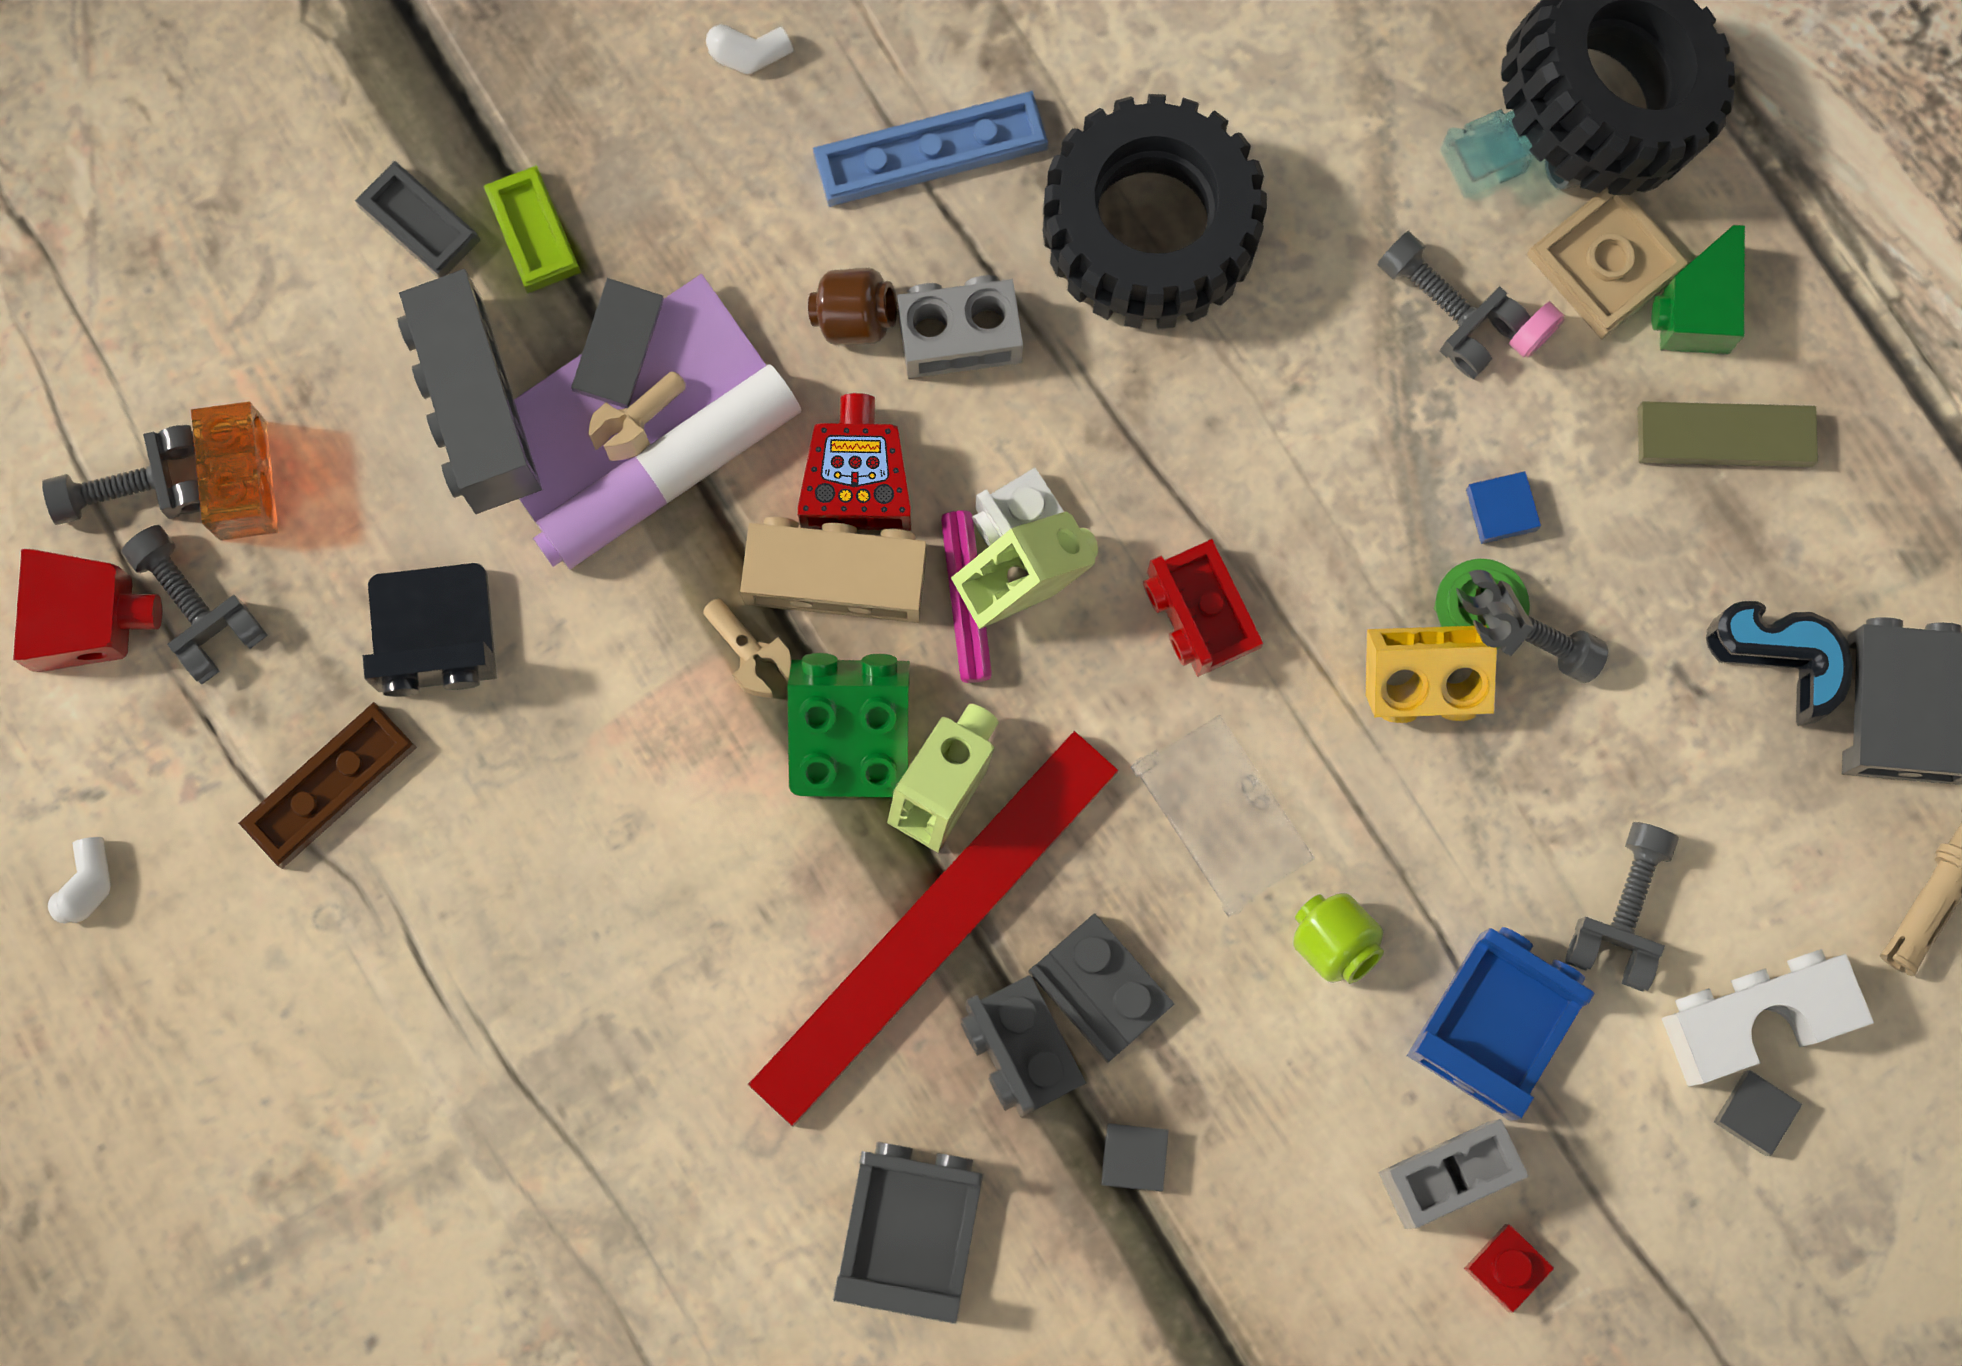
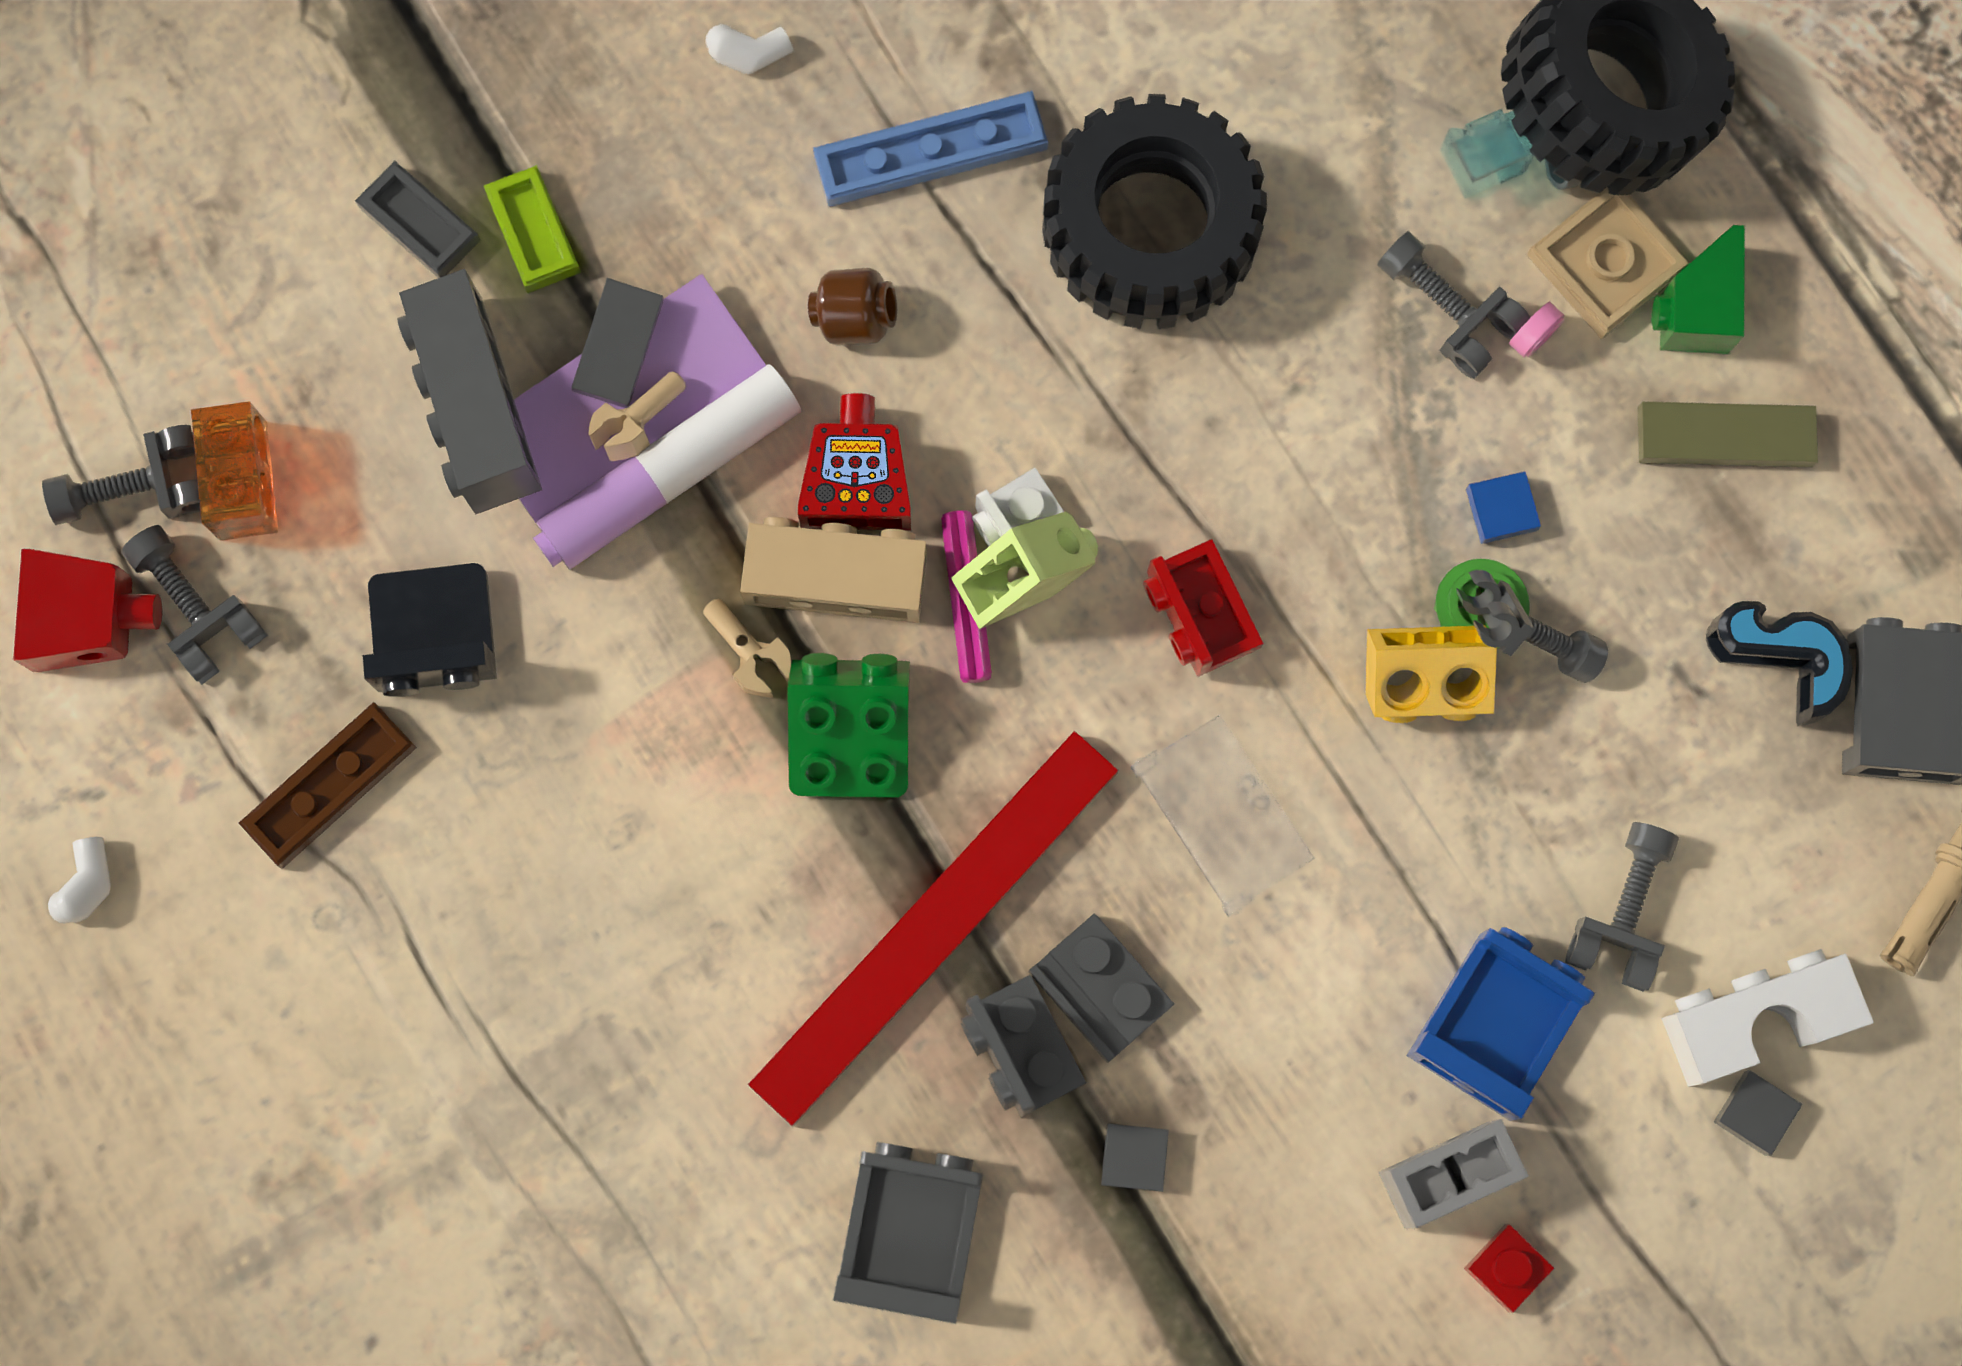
(943, 777): yellowish green torso -> none
(962, 343): light grey brick -> none
(1338, 938): lime head -> none

